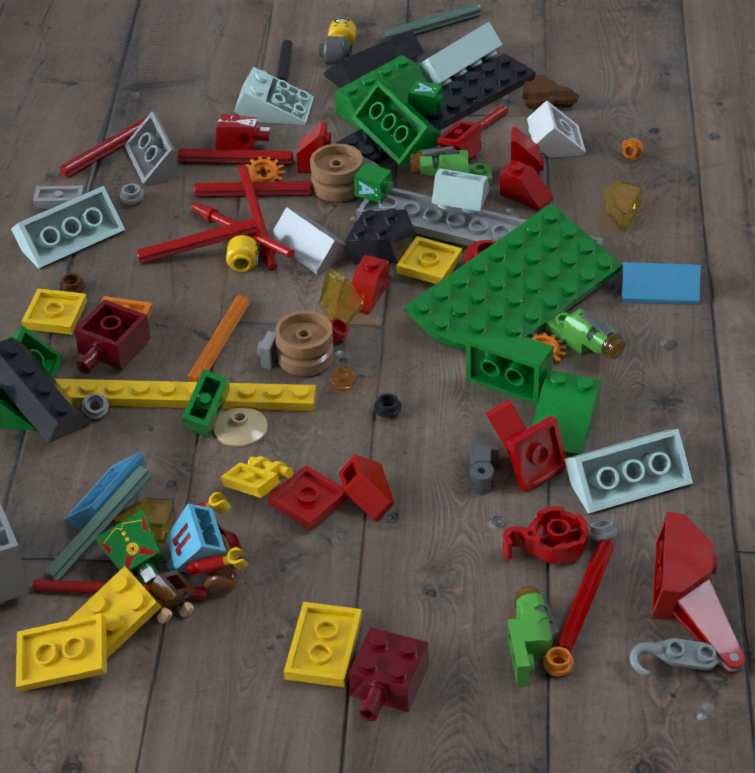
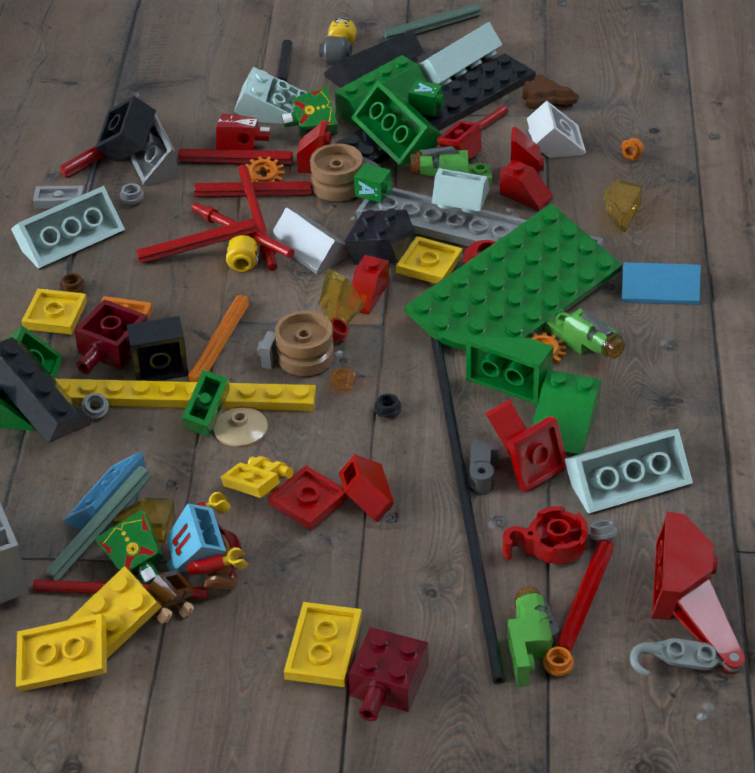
(126, 129): none -> black brick
(158, 349): none -> black brick
(310, 111): none -> green torso
(468, 516): none -> black piece

